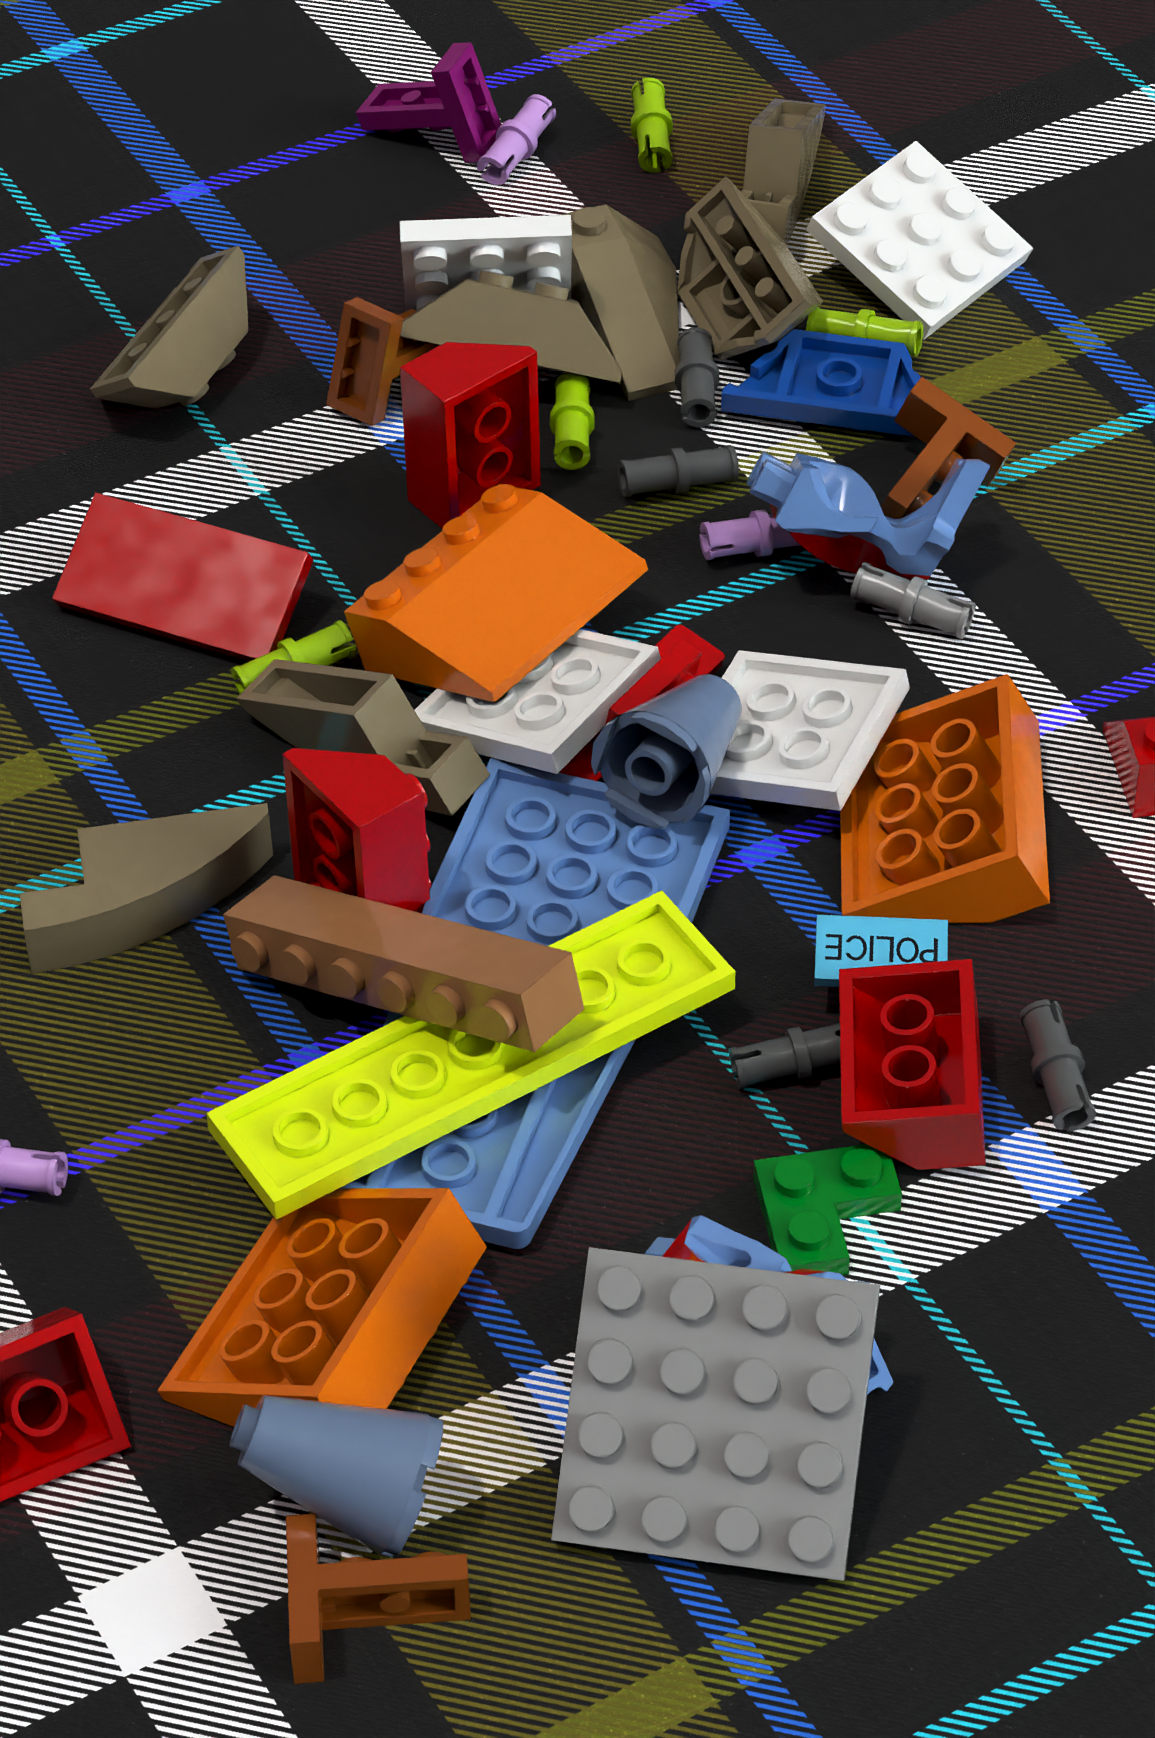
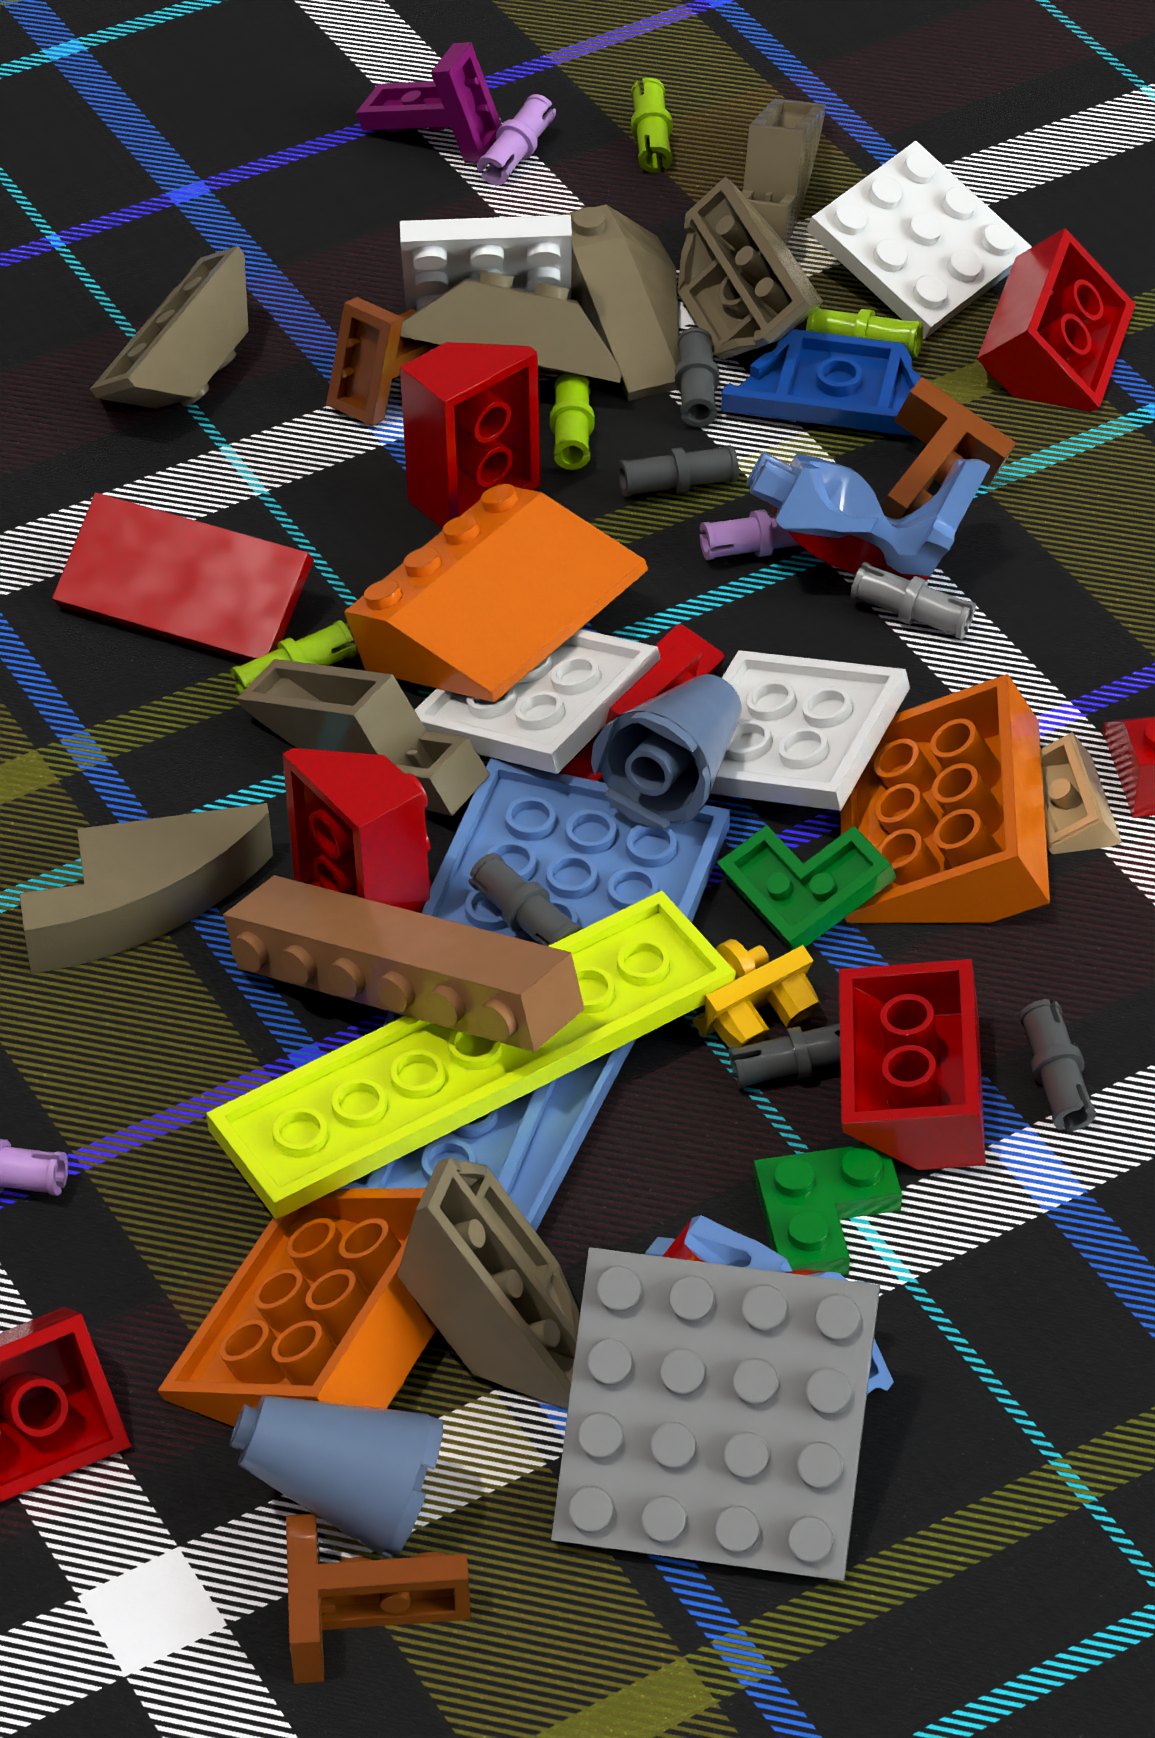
(491, 1283): none -> dark tan wedge
(522, 903): none -> dark grey pin
(781, 983): none -> yellow hips
(807, 897): none -> green plate
(875, 941): medium azure panel -> none
(1057, 326): none -> red slope
(1074, 799): none -> tan slope

